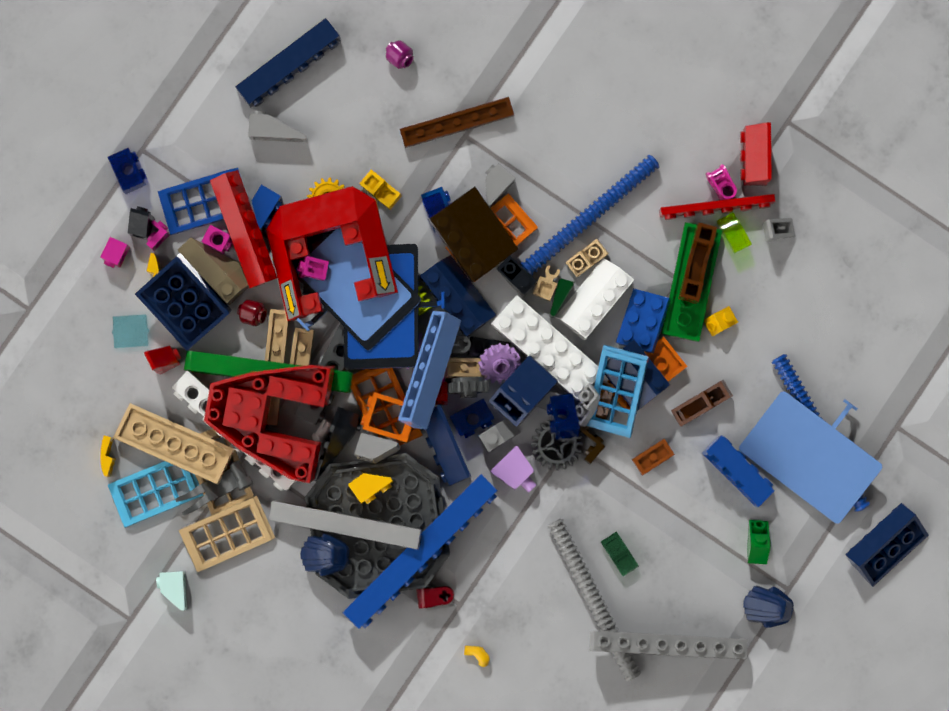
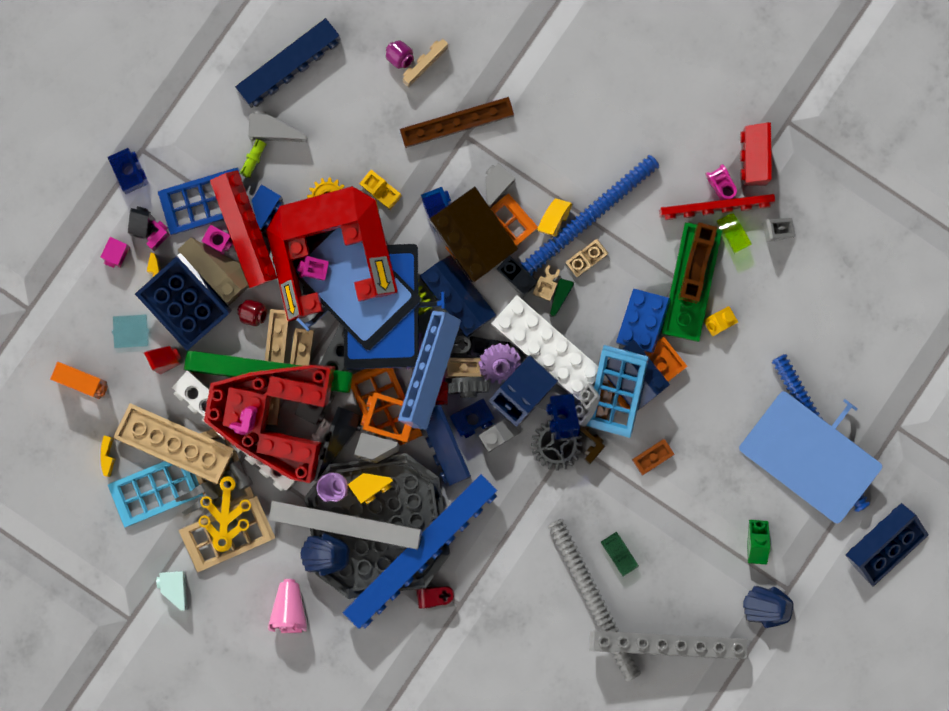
(79, 380): none -> orange window
(224, 517): none -> yellow plant
(248, 418): none -> dark pink bracket
(253, 158): none -> lime pin
(288, 609): none -> bright pink cone
(332, 487): none -> lavender hair
(424, 62): none -> tan plate
(480, 654): yellow arm -> none
(515, 470): lavender torso -> none
(553, 217): none -> yellow slope
(594, 298): white slope -> none
(701, 403): reddish brown slope -> none
(738, 470): blue wedge -> none

